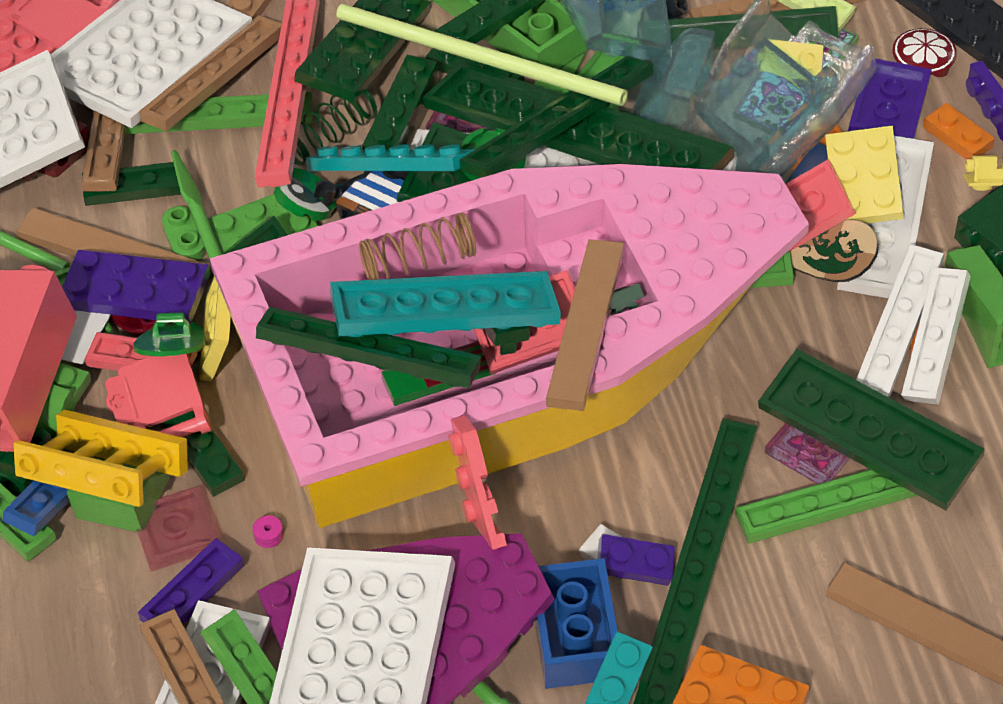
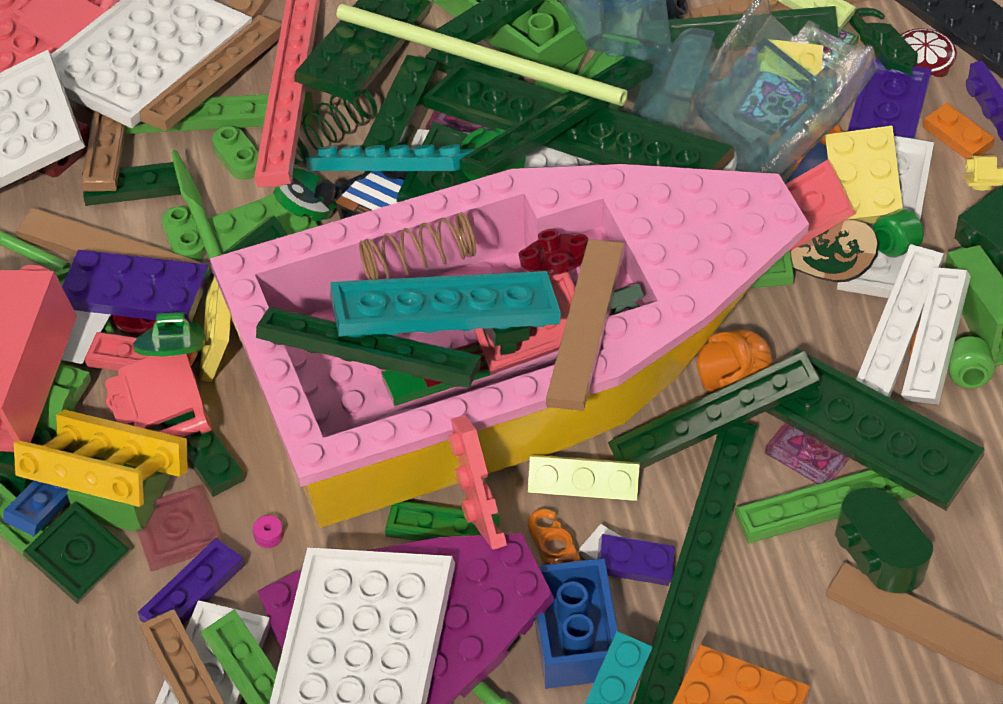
(76, 552): none -> dark green tile
(231, 147): none -> bright green plate
(426, 522): none -> green tile
(543, 535): none -> orange piece
(554, 252): none -> dark red dish
(583, 477): none -> yellowish green plate
(717, 412): none -> dark green plate
(732, 358): none -> orange hair
(883, 540): none -> dark green brick
(887, 43): none -> dark green plate
(897, 231): none -> green head
(971, 362): none -> bright green head

